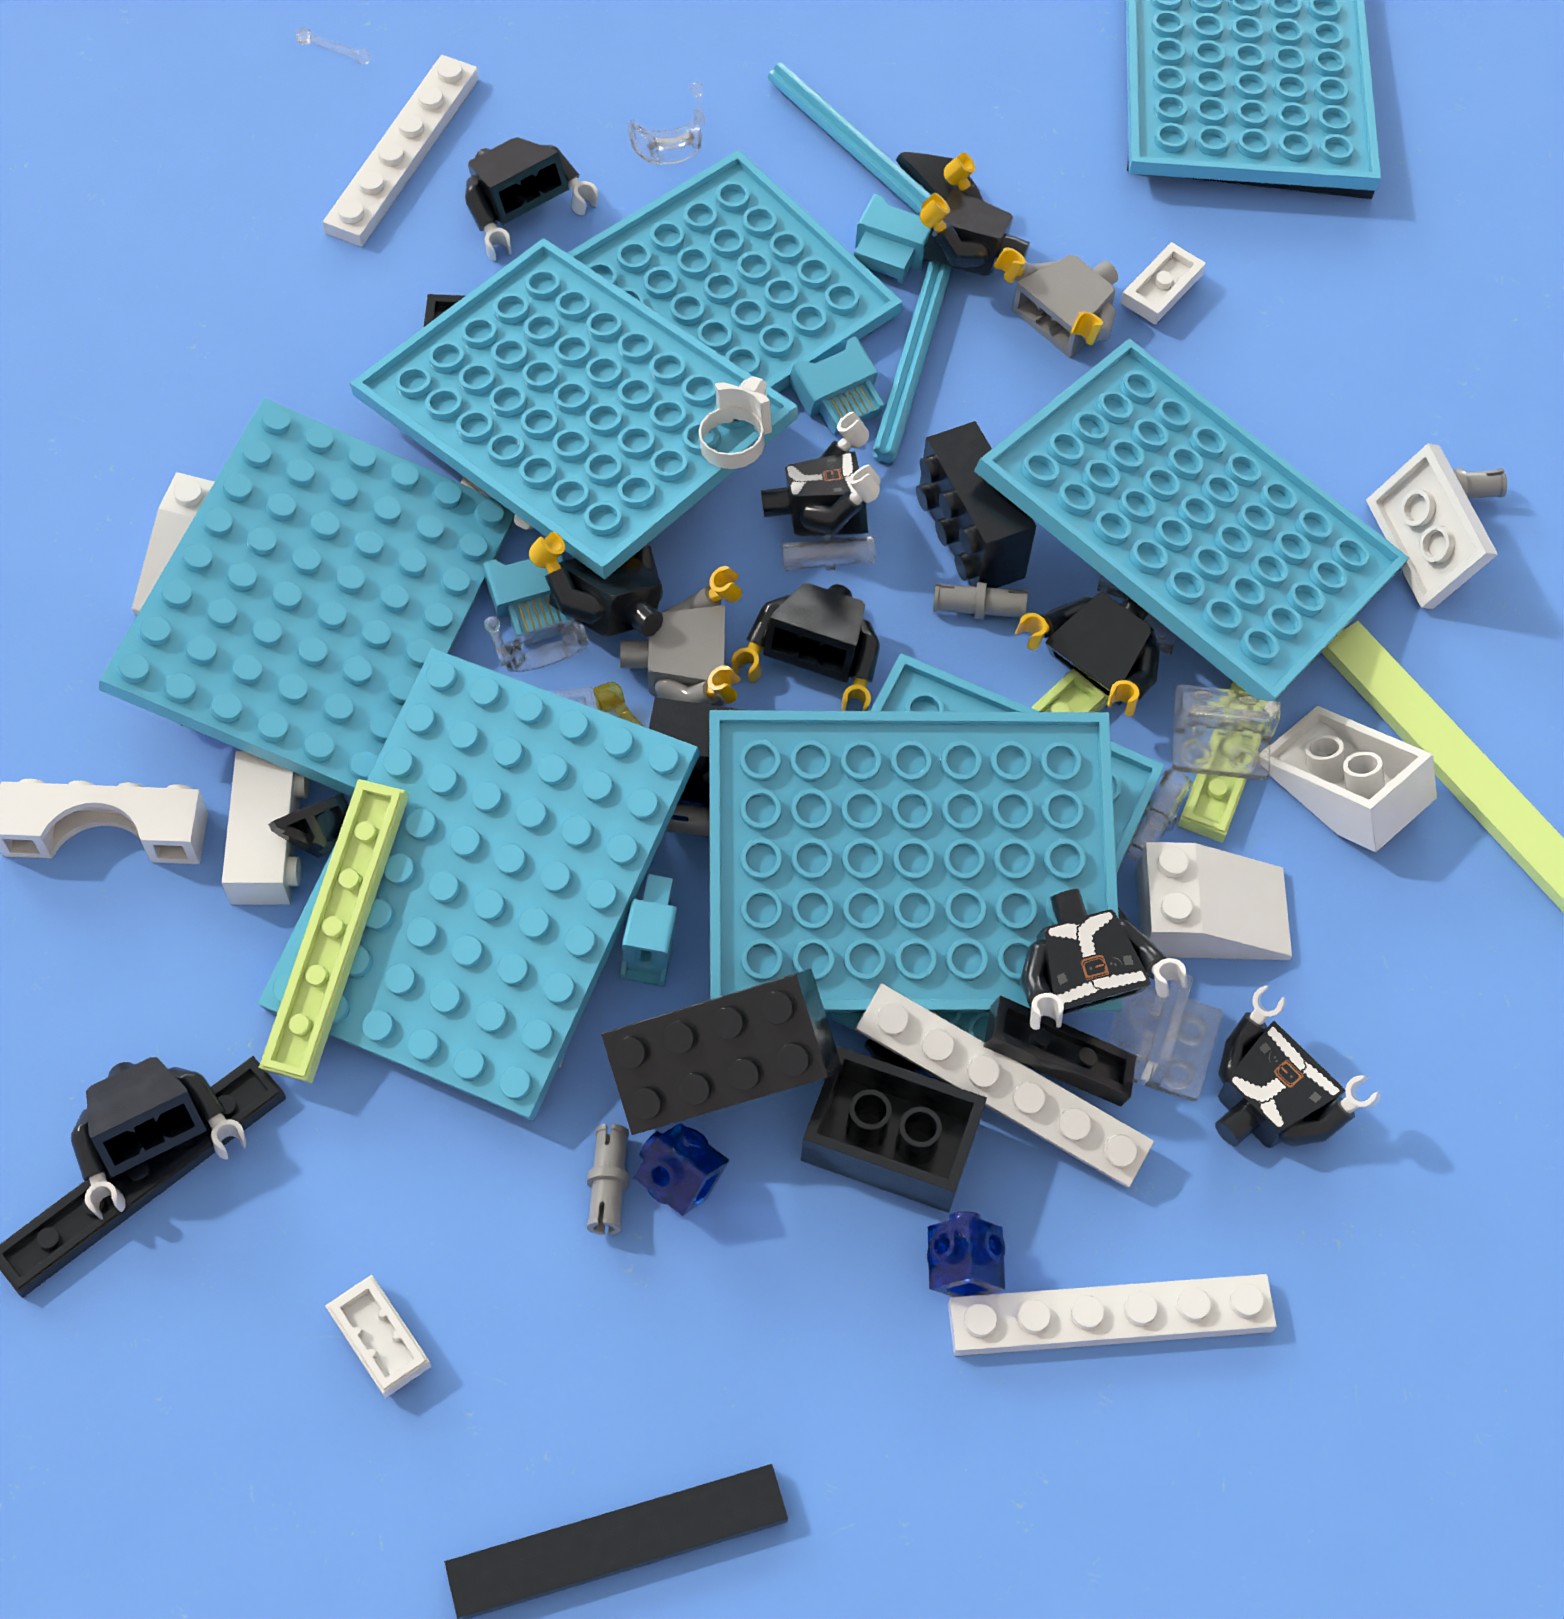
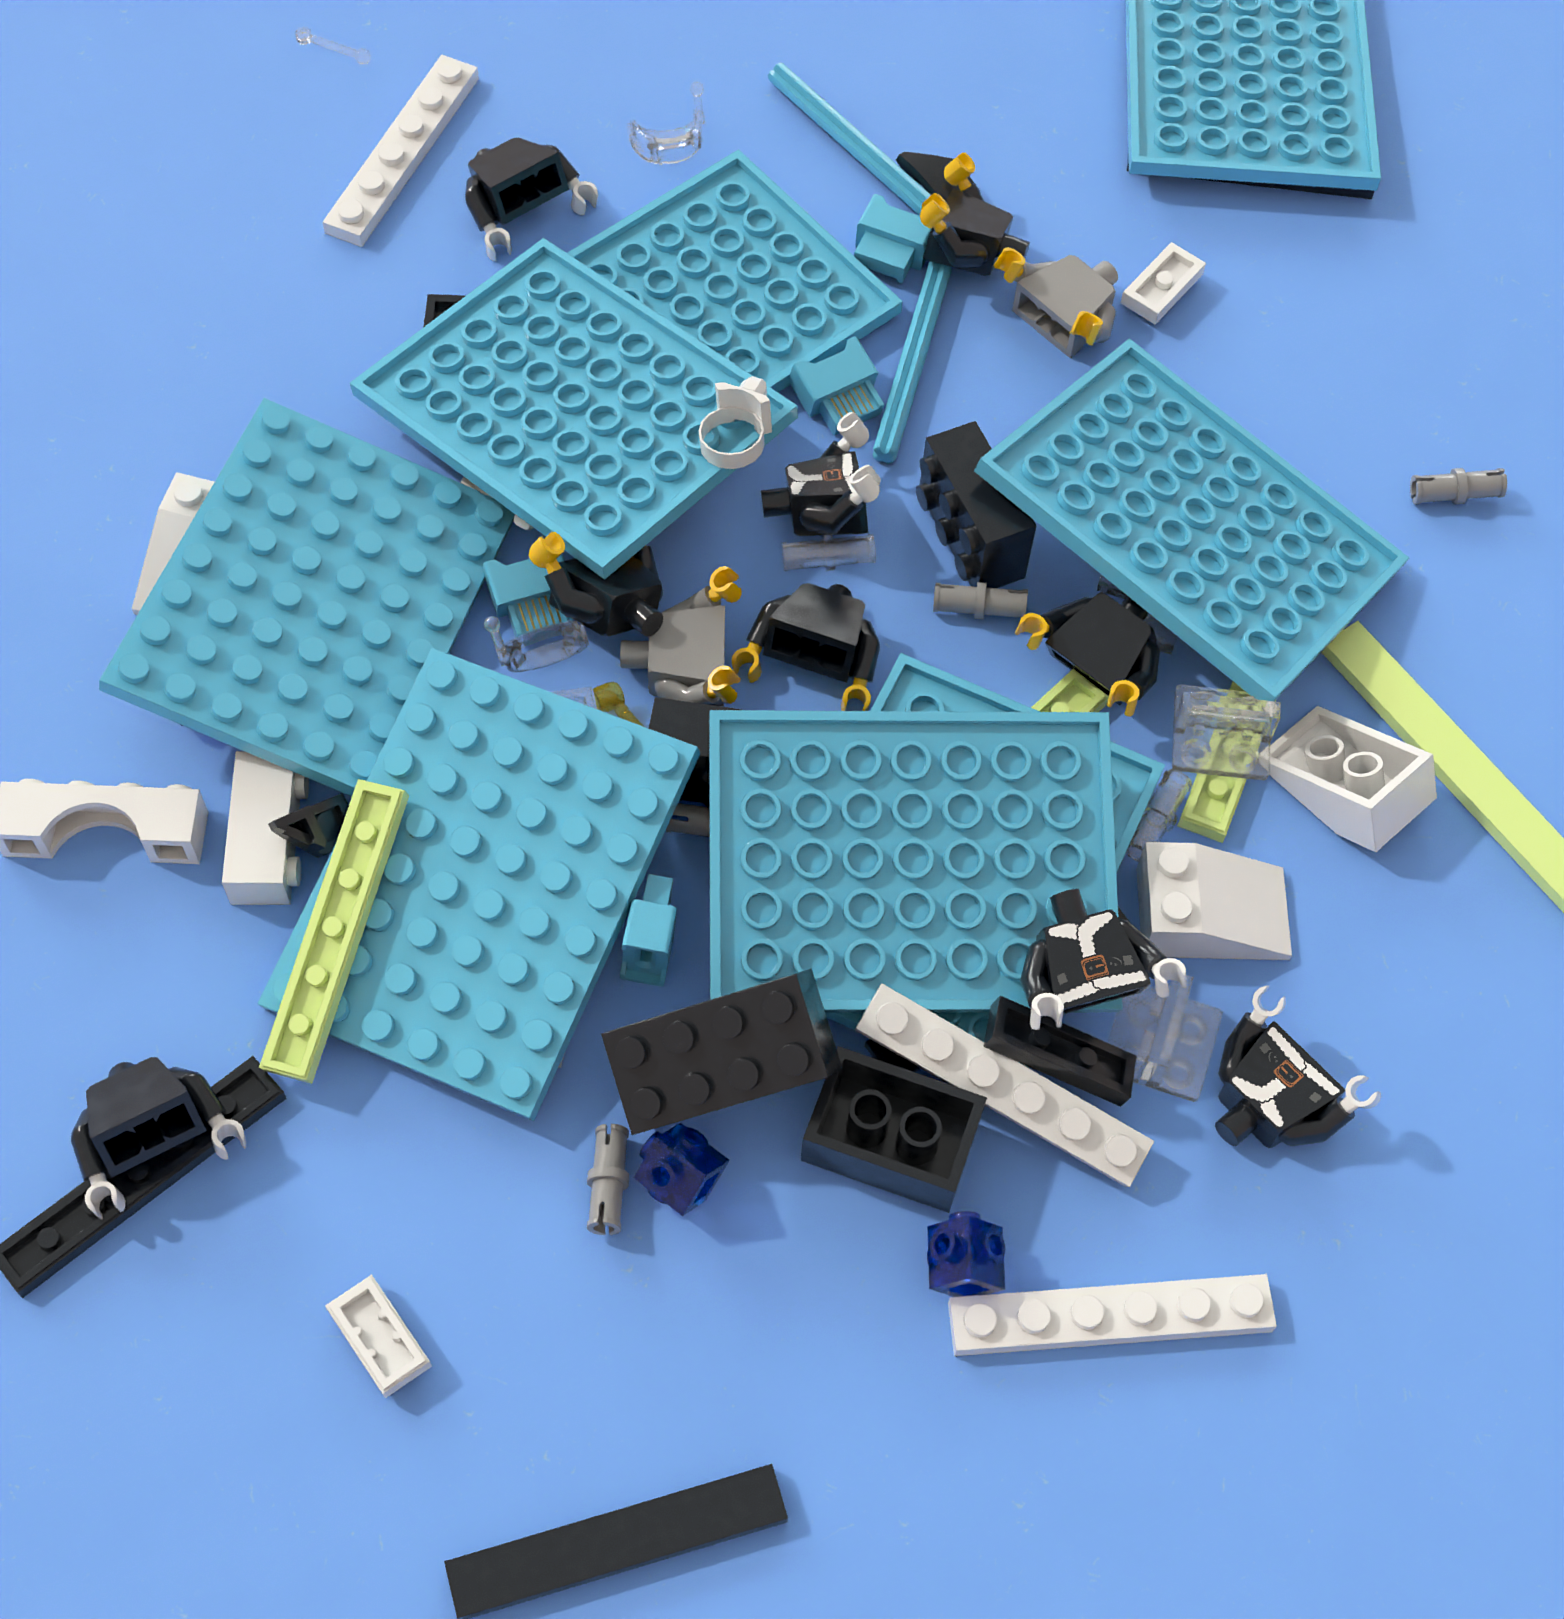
(1433, 524): white plate -> none

